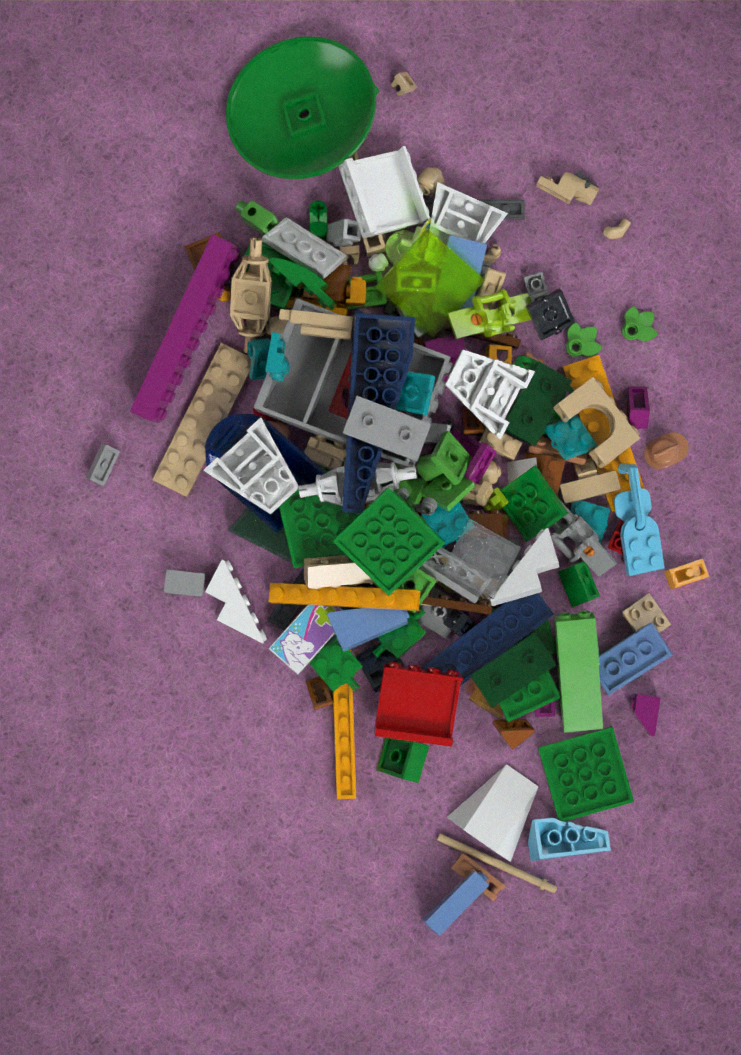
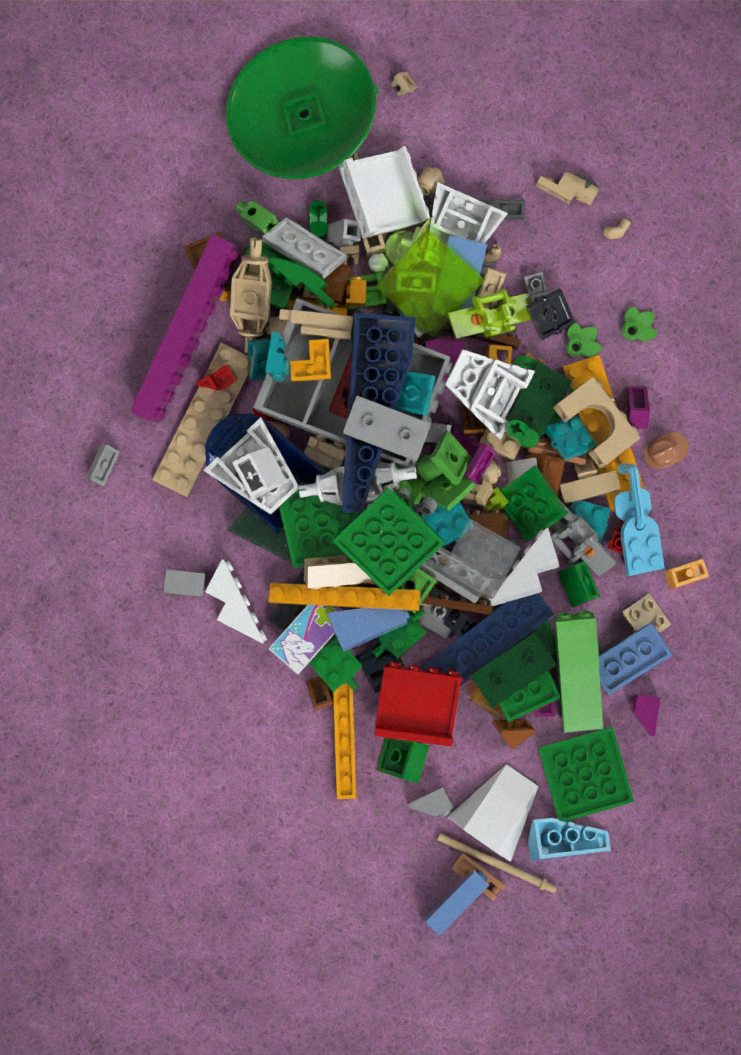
(219, 379): none -> red slope
(259, 472): none -> white slope
(317, 367): none -> light orange plate
(433, 803): none -> light grey slope
(521, 433): none -> green piece

